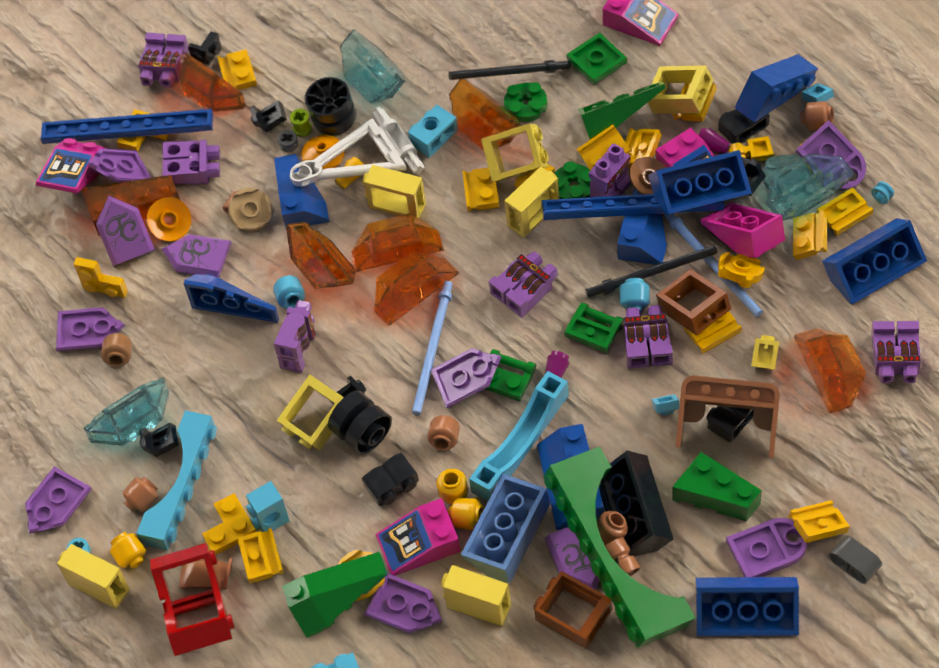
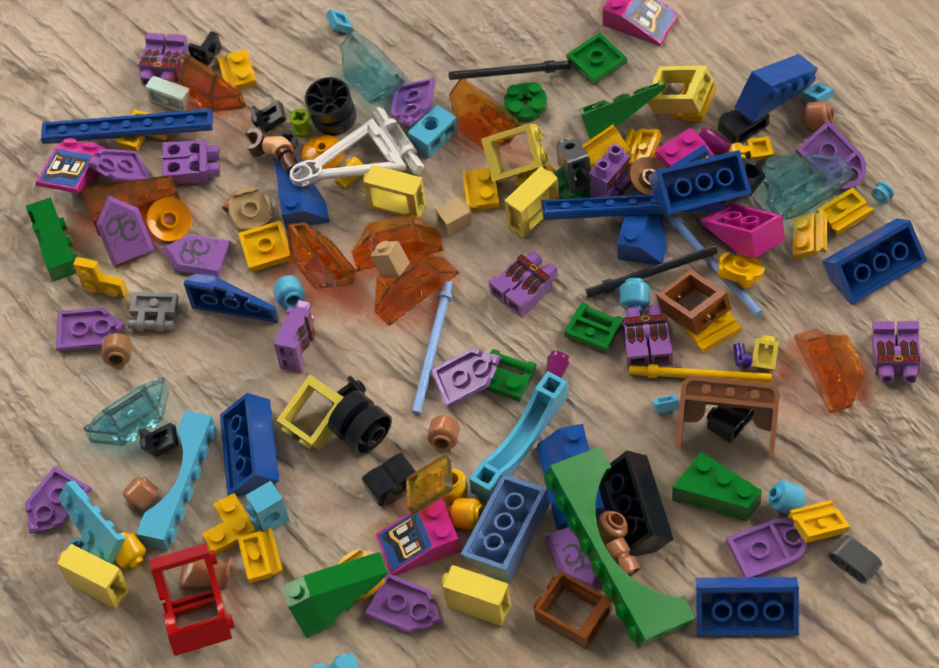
(52, 239): none -> green wedge
(94, 530): none -> medium azure wing
(155, 305): none -> light grey plate
(167, 94): none -> light aqua slope
(248, 445): none -> blue slope
(265, 246): none -> yellow plate
(276, 146): none -> reddish brown piece
(339, 21): none -> medium azure plate
(389, 259): none -> tan brick
(413, 101): none -> medium lavender tile
(429, 484): none -> clear yellow plate
(454, 216): none -> tan brick
(571, 154): none -> dark grey torso
(653, 371): none -> yellow bar
(742, 359): none -> dark purple arm
(786, 497): none -> medium azure head

